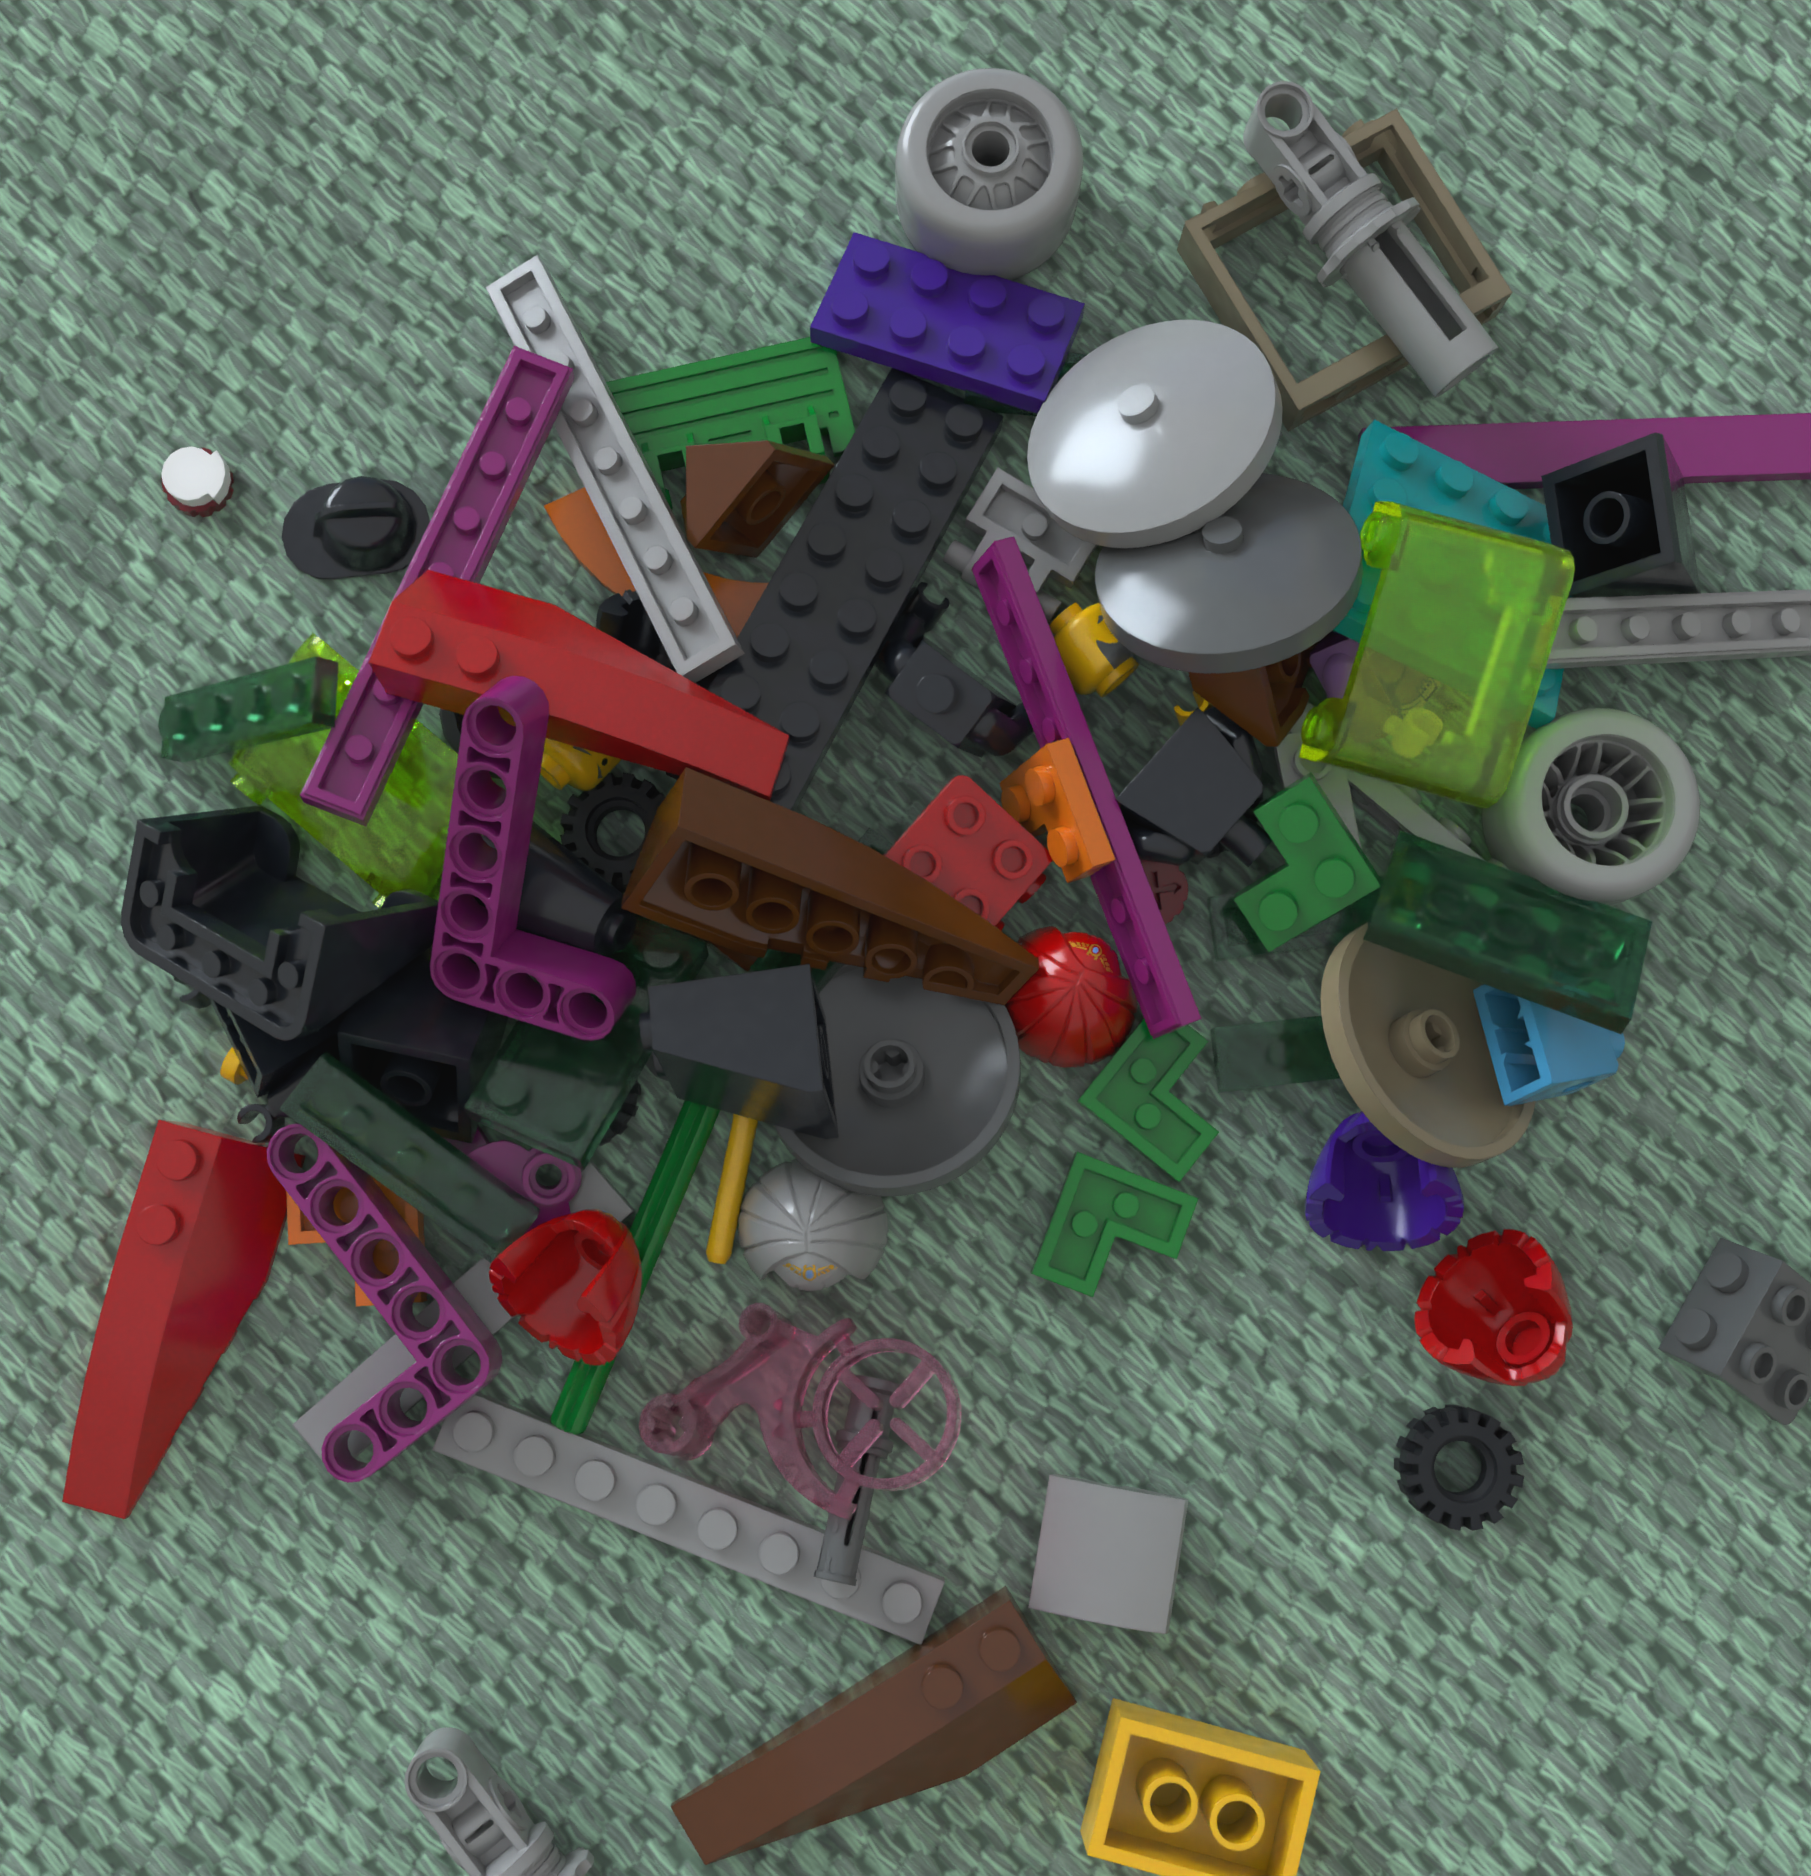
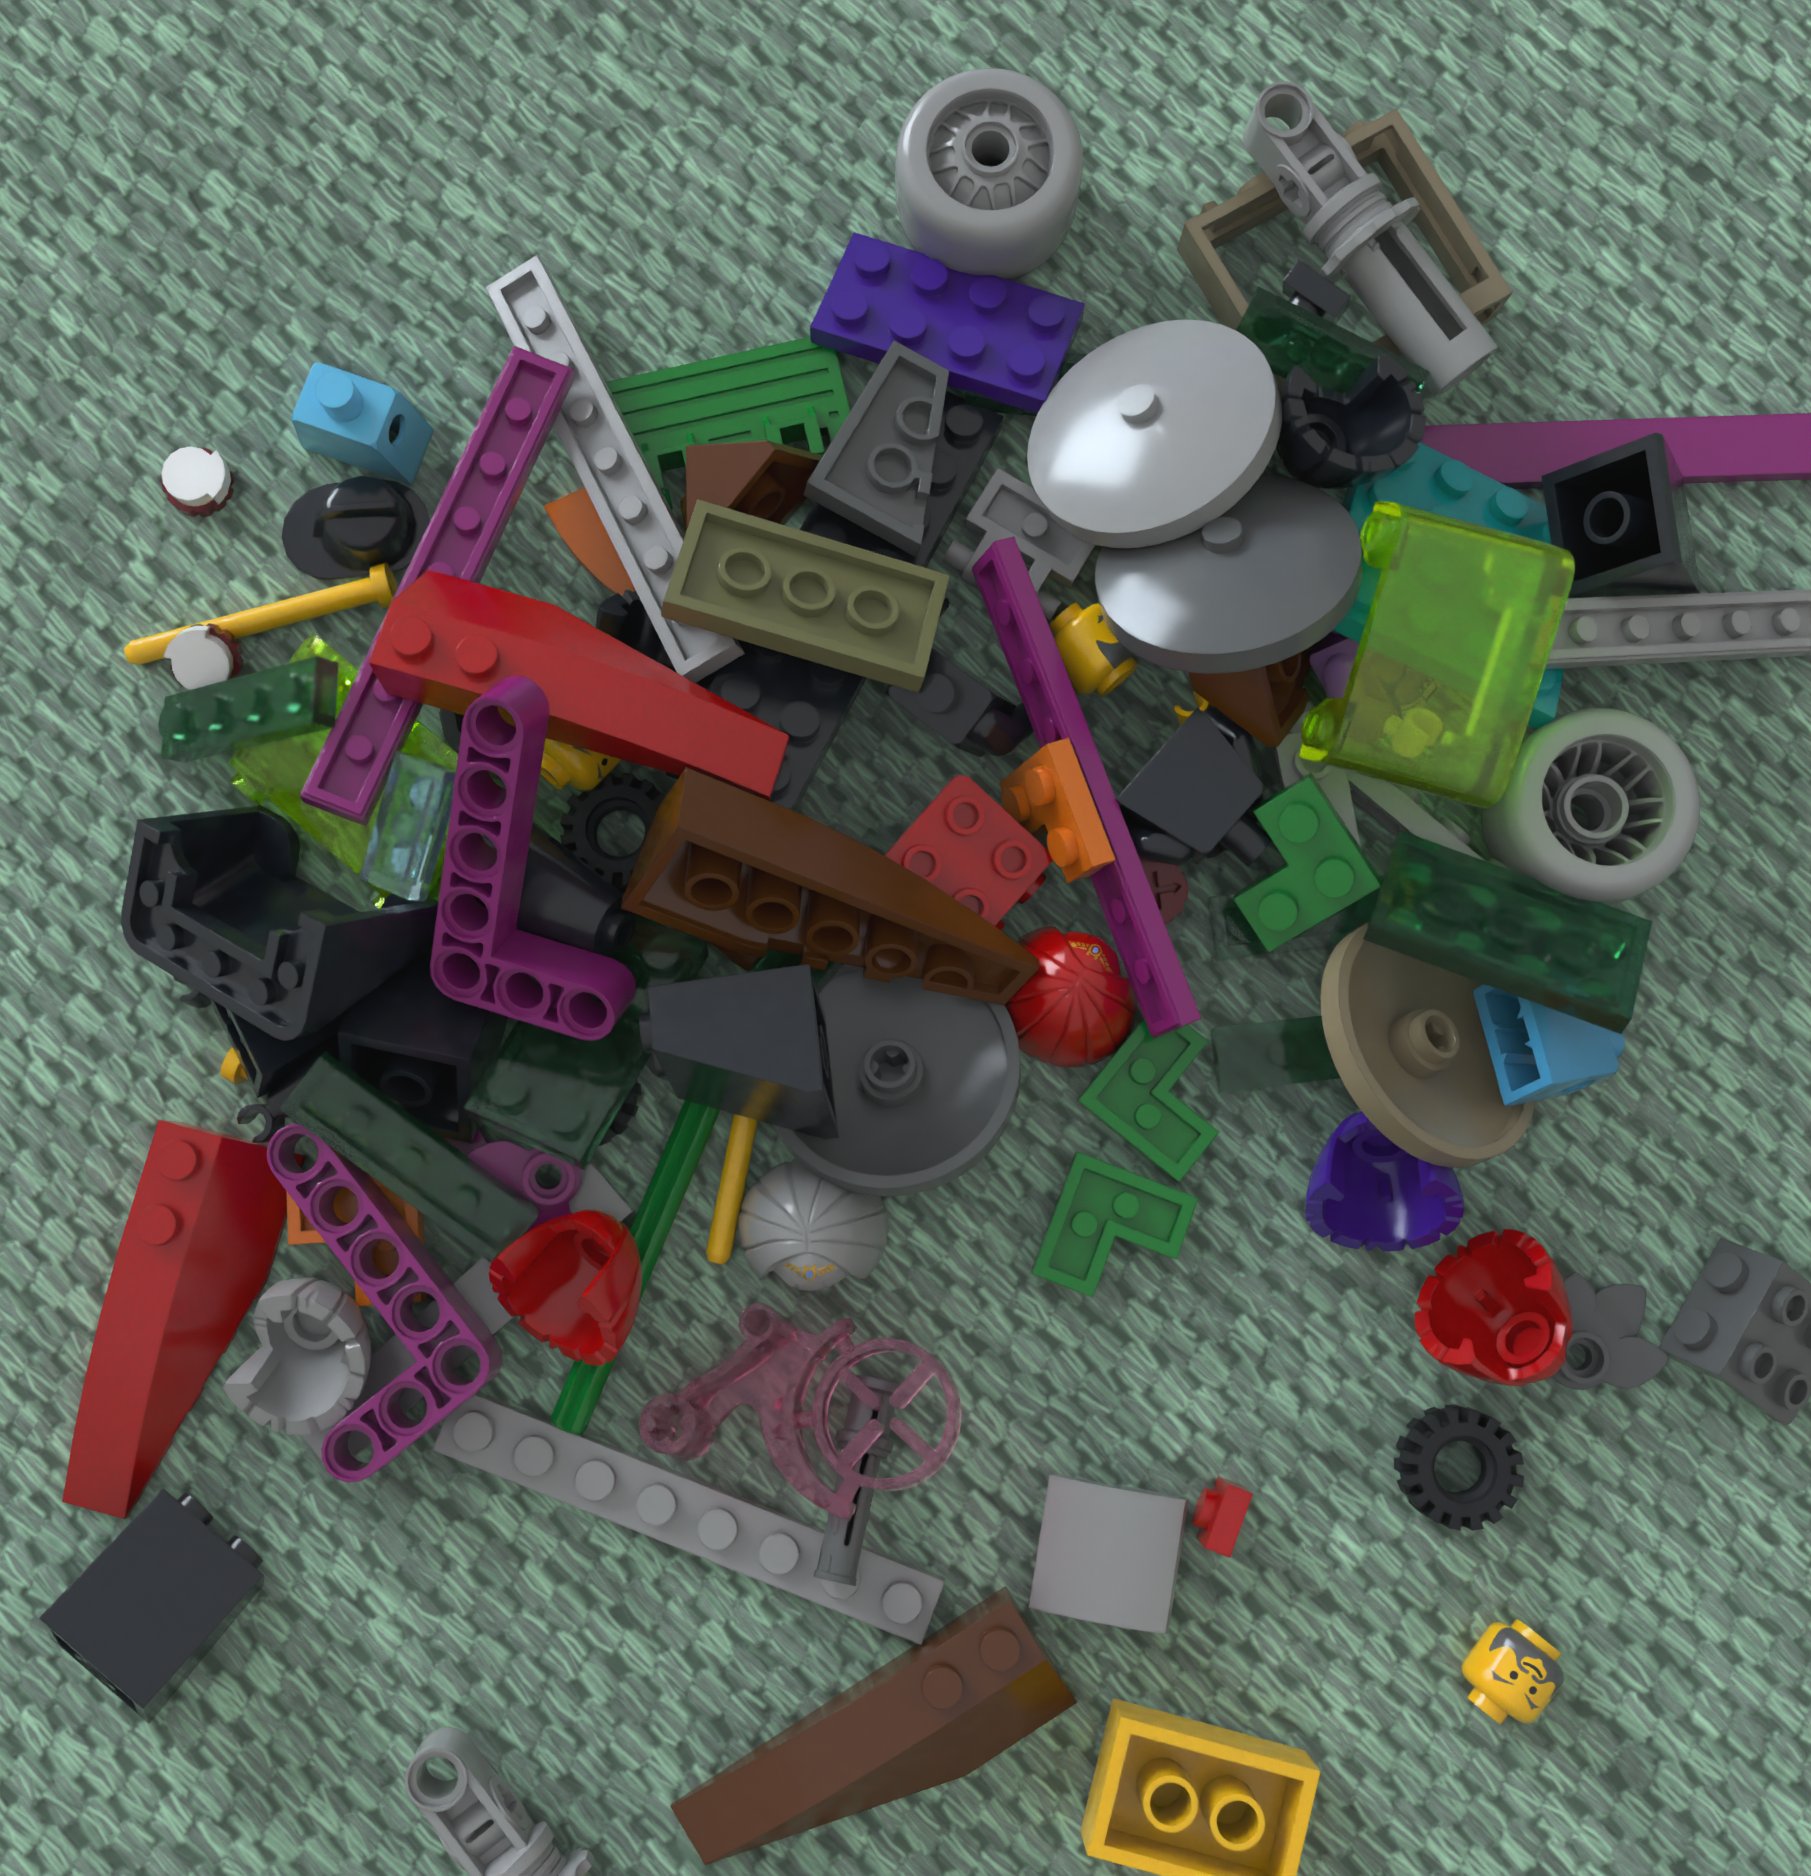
(155, 1602): none -> black slope
(204, 656): none -> white piece
(309, 1358): none -> light grey hair
(352, 421): none -> medium azure torso
(378, 587): none -> yellow bar
(409, 827): none -> clear light blue plate
(806, 596): none -> olive plate
(886, 450): none -> dark grey wing
(1221, 1515): none -> red plate
(1315, 293): none -> black plate
(1321, 348): none -> clear green plate
(1352, 435): none -> black hair
(1512, 1672): none -> yellow head
(1607, 1330): none -> dark grey plate

